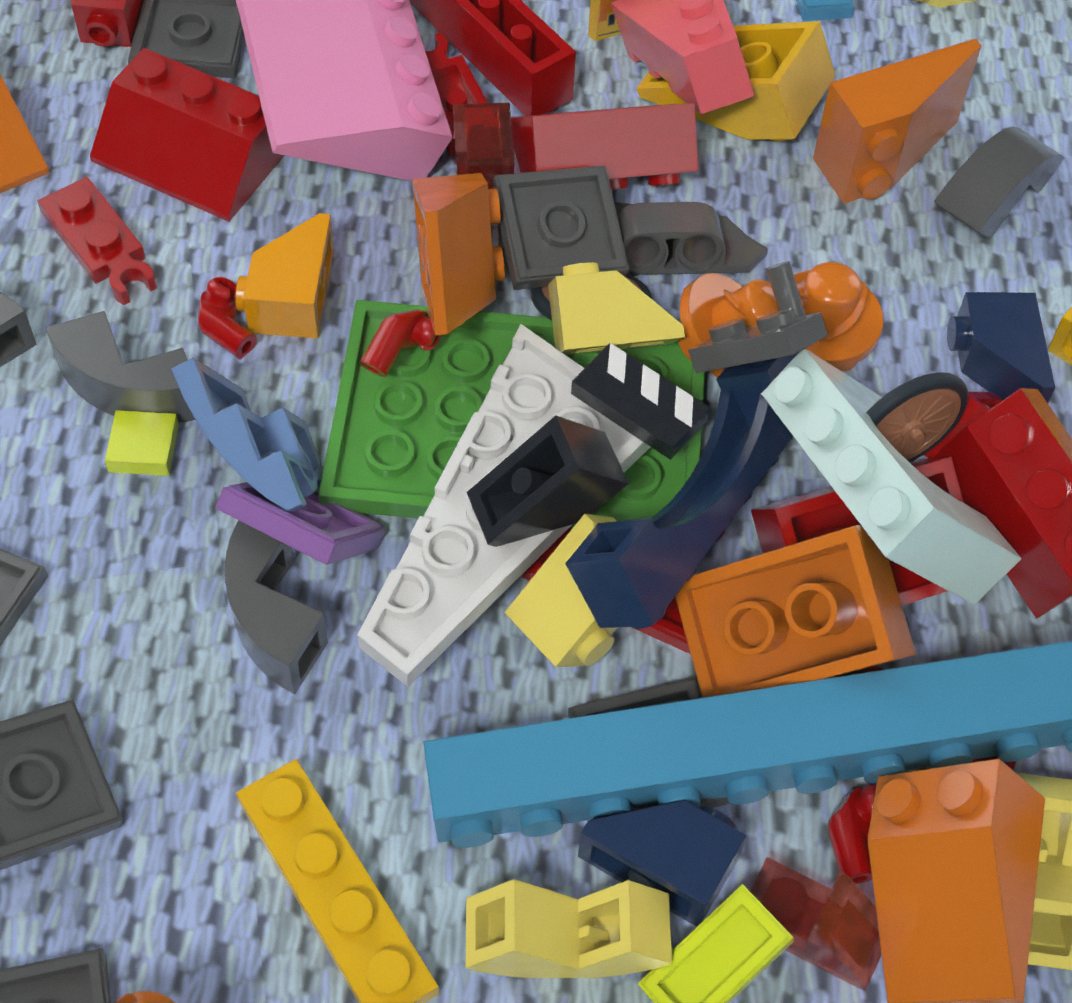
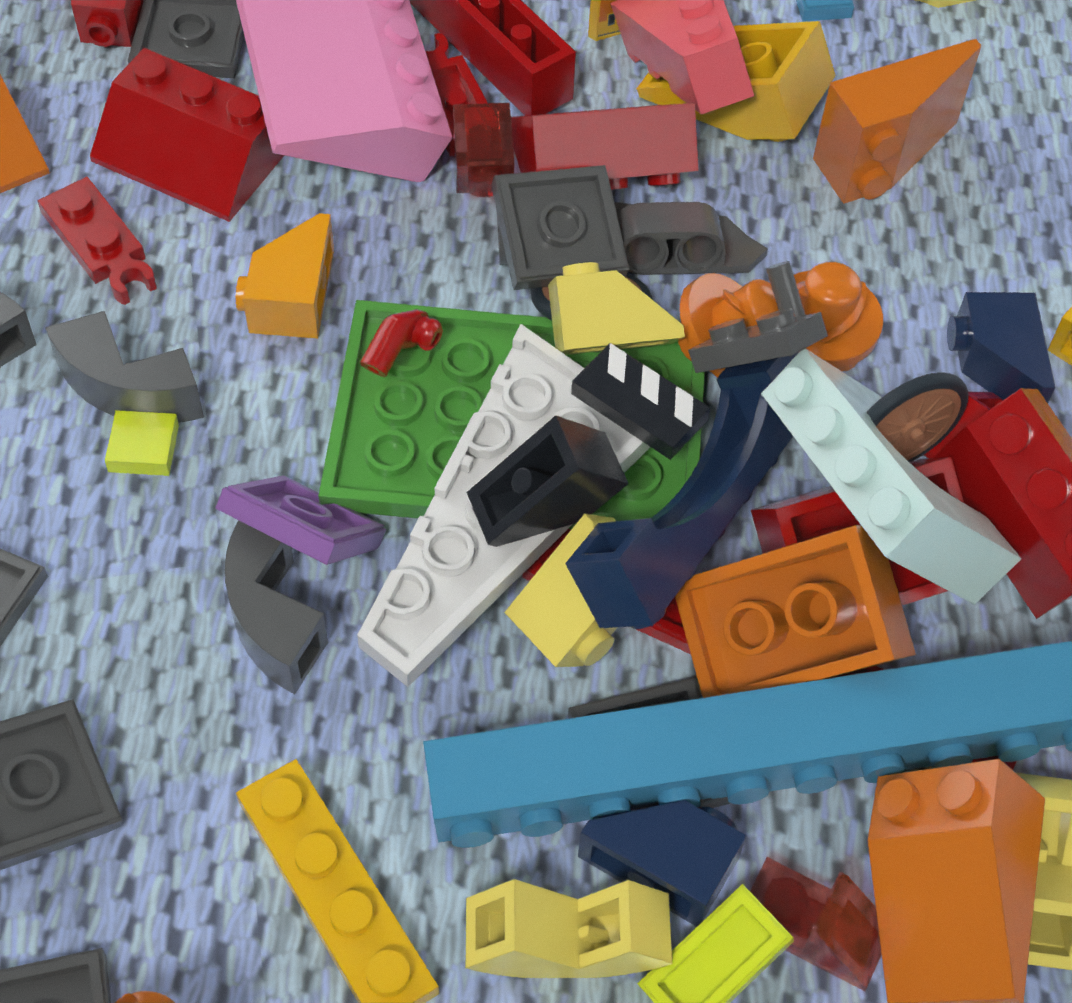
(218, 318): red arm -> none
(267, 452): medium blue slope -> none
(457, 247): orange slope -> none
(849, 834): red arm -> none
(996, 178): dark grey brick -> none

